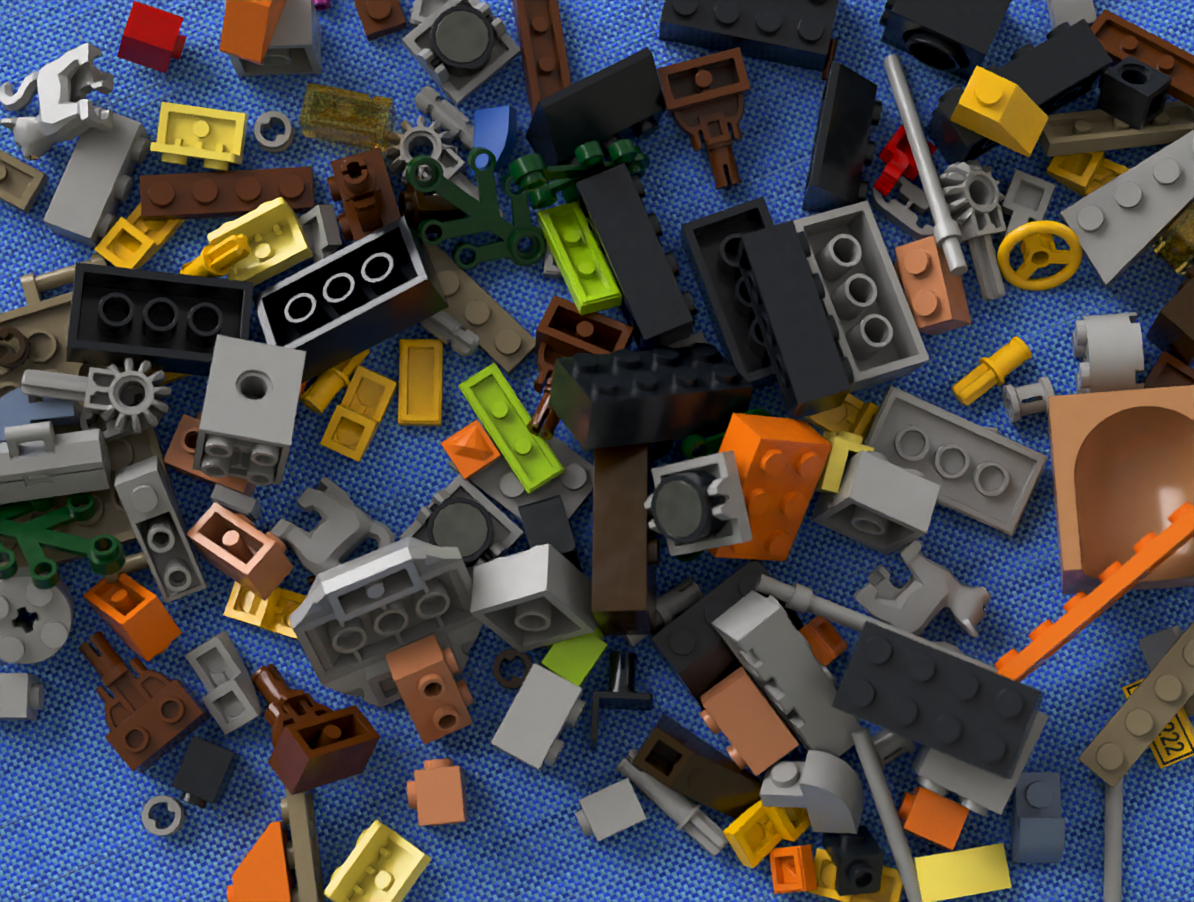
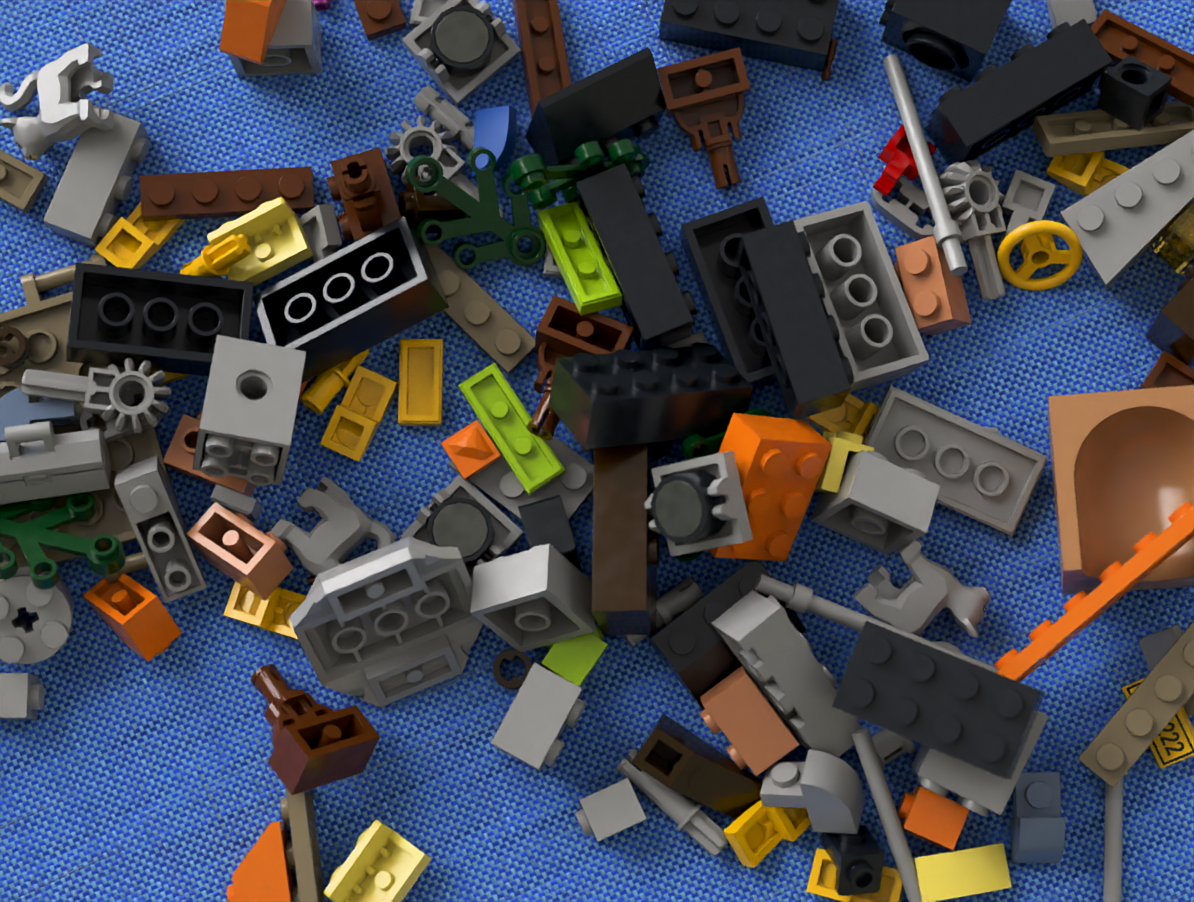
(147, 711): reddish brown brick -> none
(151, 37): red brick -> none
(152, 825): light grey bush -> none
(200, 134): light yellow bracket -> none
(205, 772): black brick -> none
(229, 687): light grey slope -> none
(281, 141): light grey bush -> none
(347, 117): clear yellow brick -> none
(429, 688): nougat brick -> none
(439, 793): nougat brick -> none
(451, 331): light grey axle -> none
(620, 692): black bracket -> none
(792, 869): orange tile -> none
(824, 640): orange tile -> none
(842, 141): black slope -> none
(991, 371): yellow axle -> none
(1000, 112): yellow slope -> none
(1013, 399): light grey bush -> none
(1109, 352): light grey brick -> none

